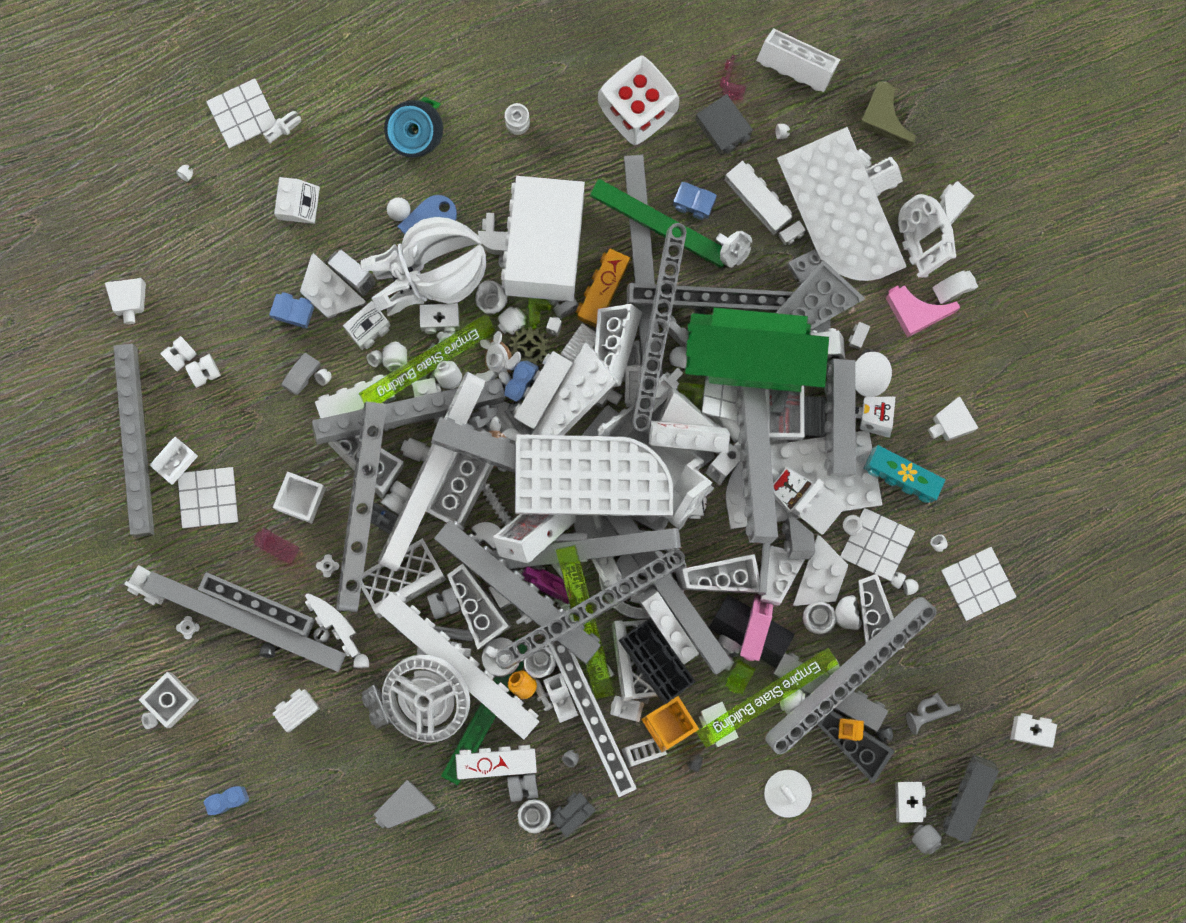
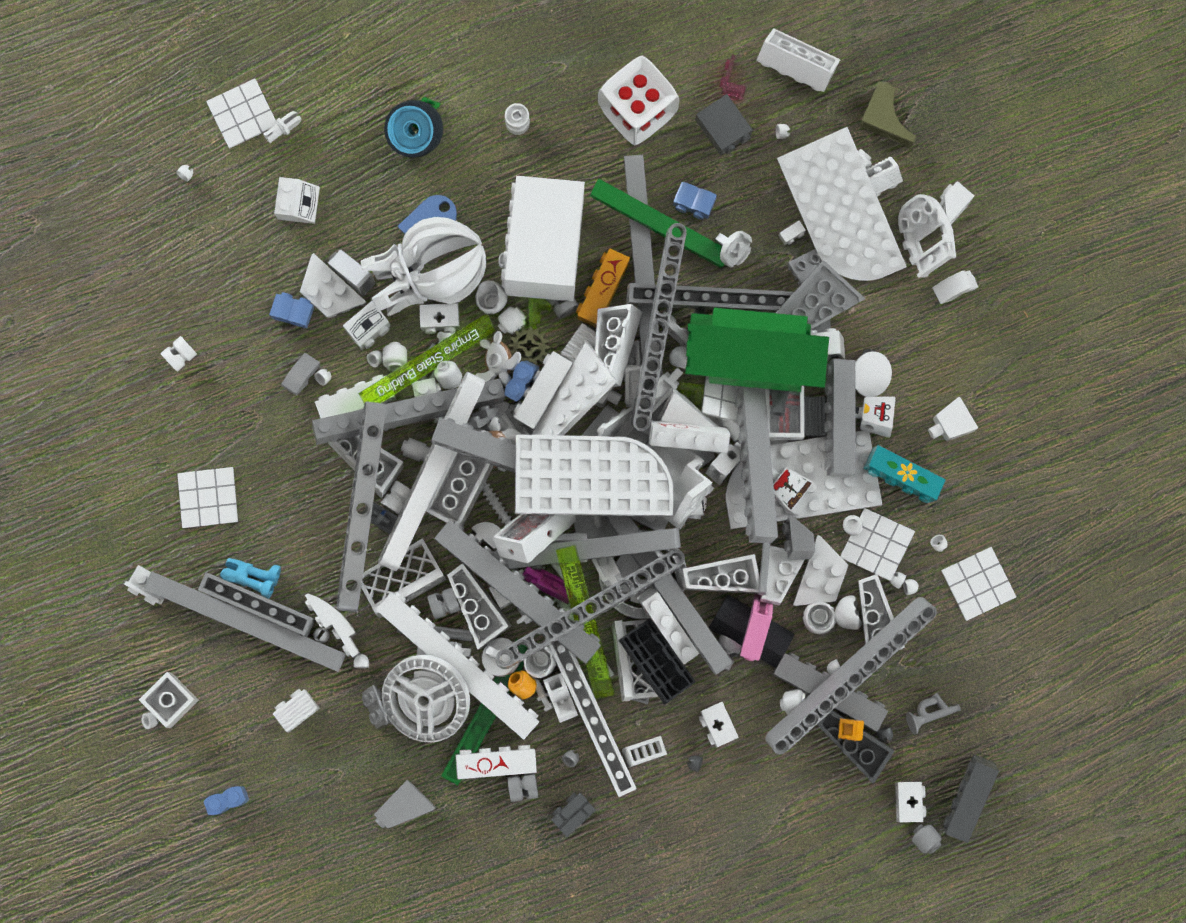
(127, 298): white torso -> none
(133, 440): light grey brick -> none
(173, 460): white bracket -> none
(187, 622): white plate -> none
(196, 373): white wheel -> none
(238, 572): none -> medium azure piece
(267, 650): dark grey hinge -> none
(276, 545): clear pink bracket -> none
(299, 497): white piece -> none
(322, 565): white plate -> none
(398, 209): white piece -> none
(492, 240): white brick -> none
(534, 816): white hair -> none
(554, 326): white piece -> none
(627, 709): white bracket -> none
(670, 724): light orange piece -> none
(740, 677): clear neon green bracket -> none
(758, 197): white brick -> none
(767, 697): clear neon green tile -> none
(788, 793): white shield -> none
(819, 507): white bracket -> none
(857, 339): white piece -> none
(915, 314): bright pink arch -> none
(1022, 733): white brick -> none

